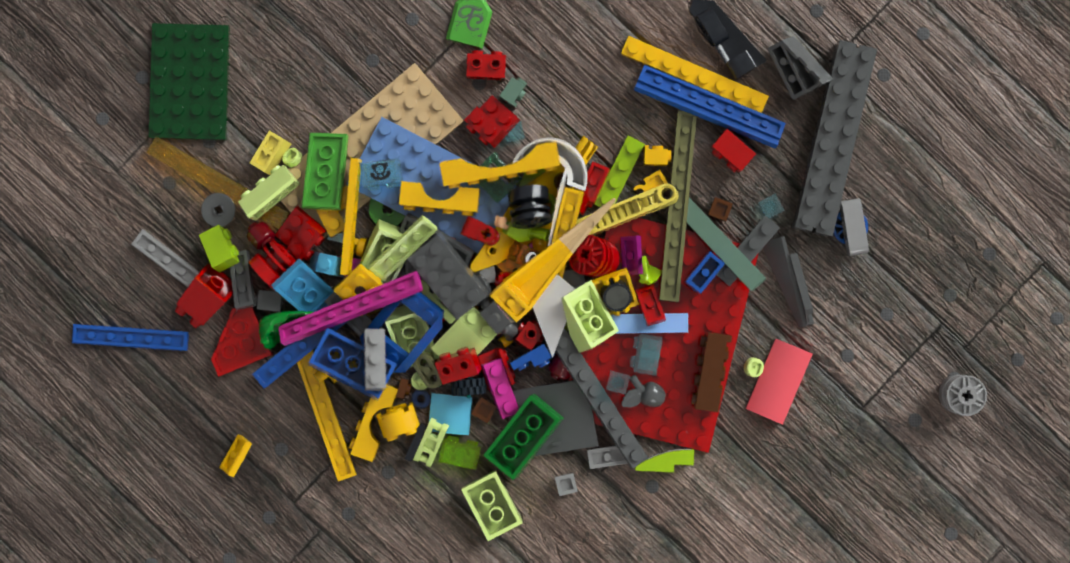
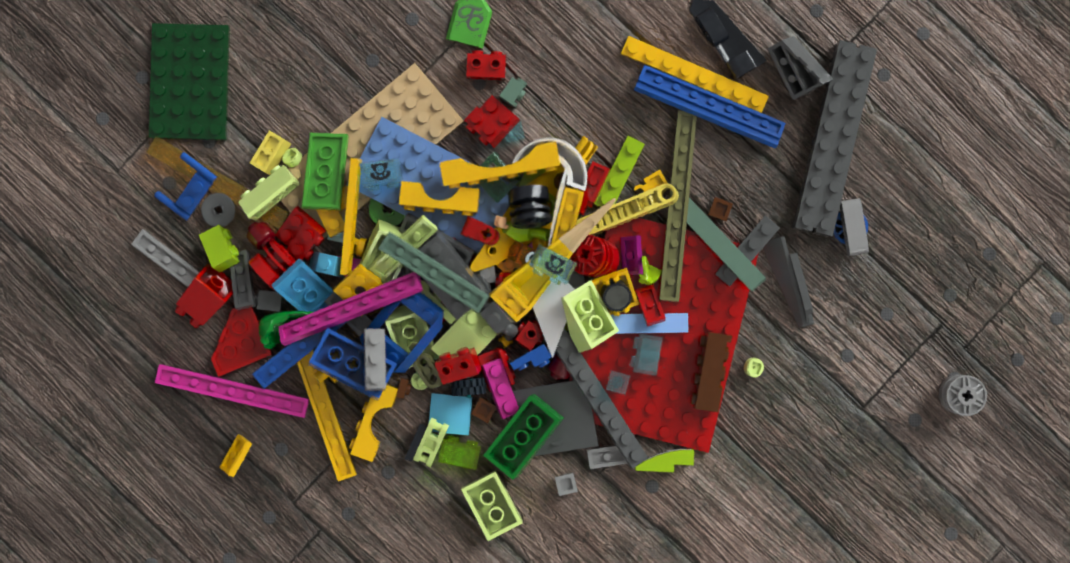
(130, 337): blue tile -> none
(194, 191): none -> blue plate
(232, 390): none -> dark pink plate
(398, 420): yellow brick -> none
(425, 394): dark blue plate -> none
(433, 272): none -> sand green tile
(552, 264): none -> clear light blue brick
(649, 394): dark grey piece -> none
(656, 156): yellow brick -> none
(704, 272): blue brick -> none
(732, 151): red brick -> none
(771, 206): clear light blue plate -> none
(779, 381): coral slope -> none

